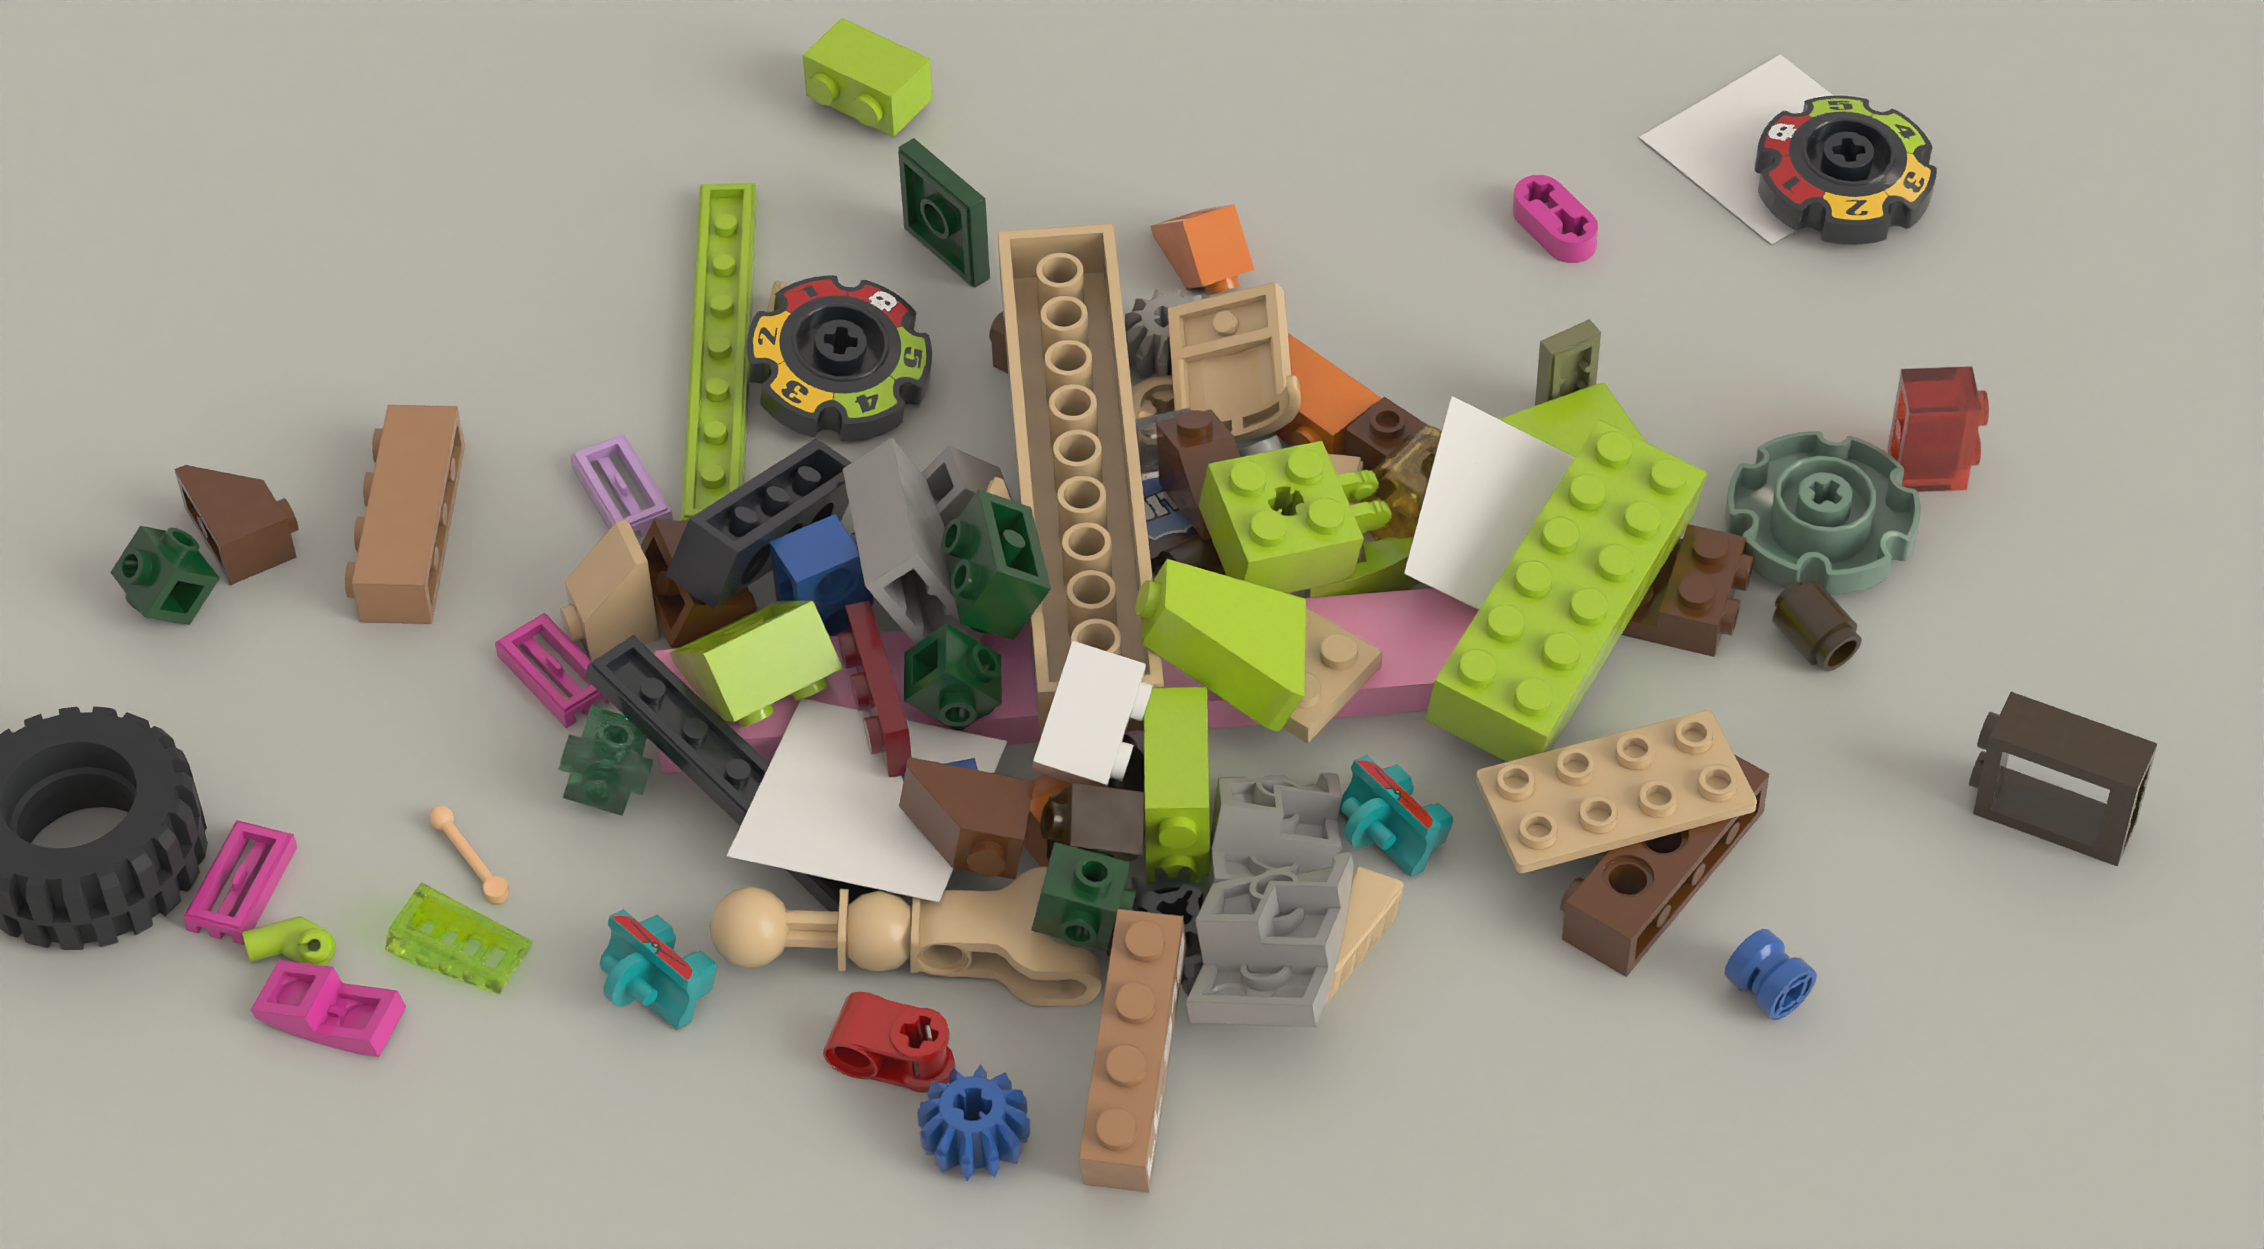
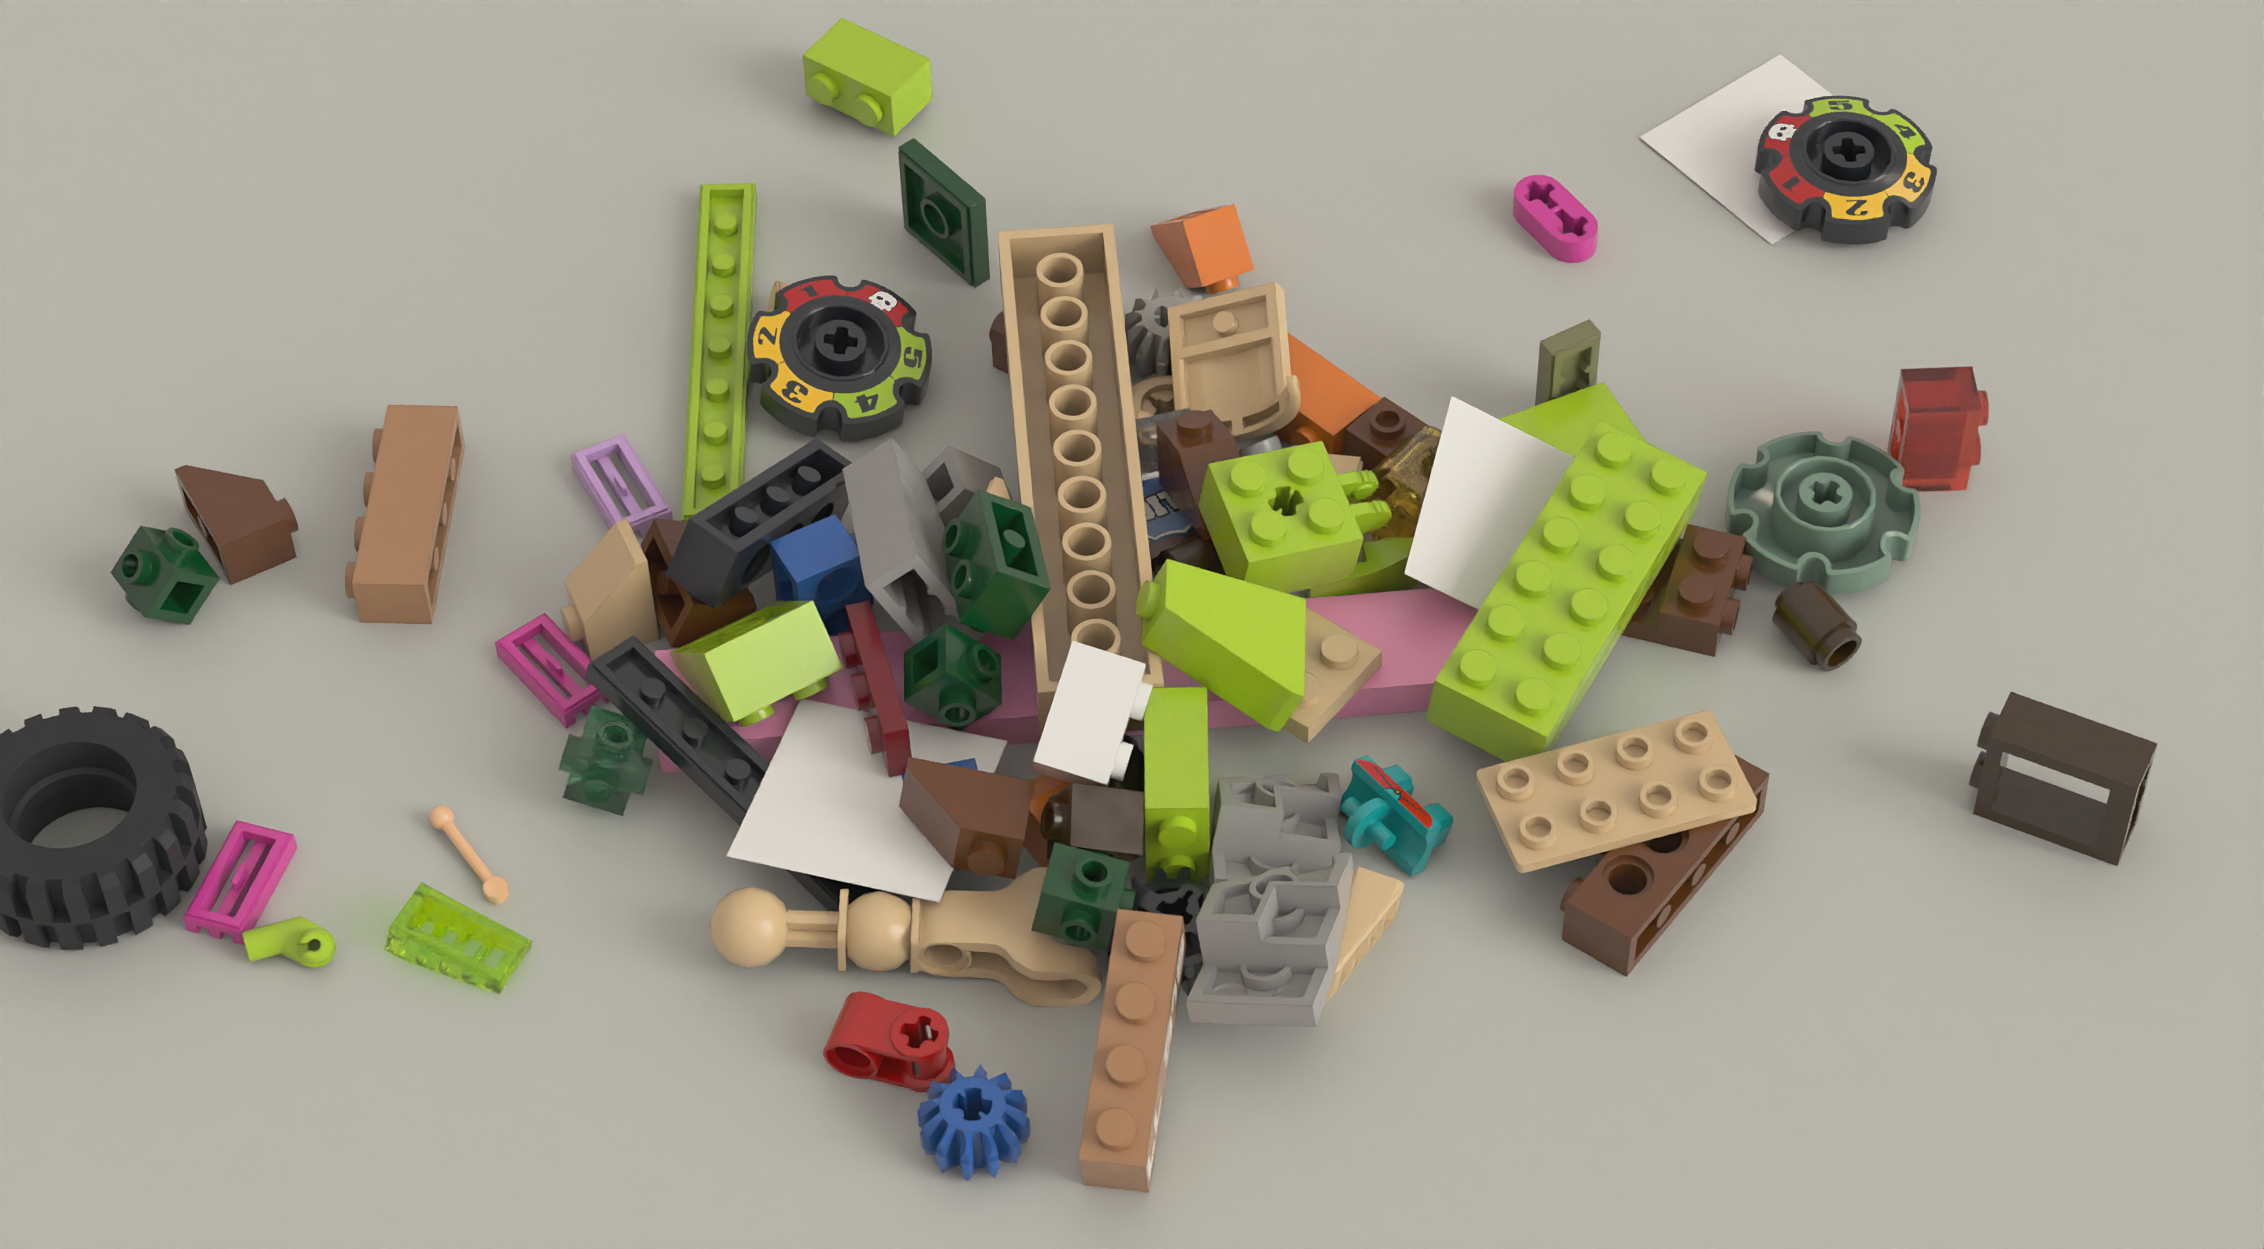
(322, 1009): dark pink slope -> none
(647, 968): teal hips -> none
(1770, 974): blue wheel -> none

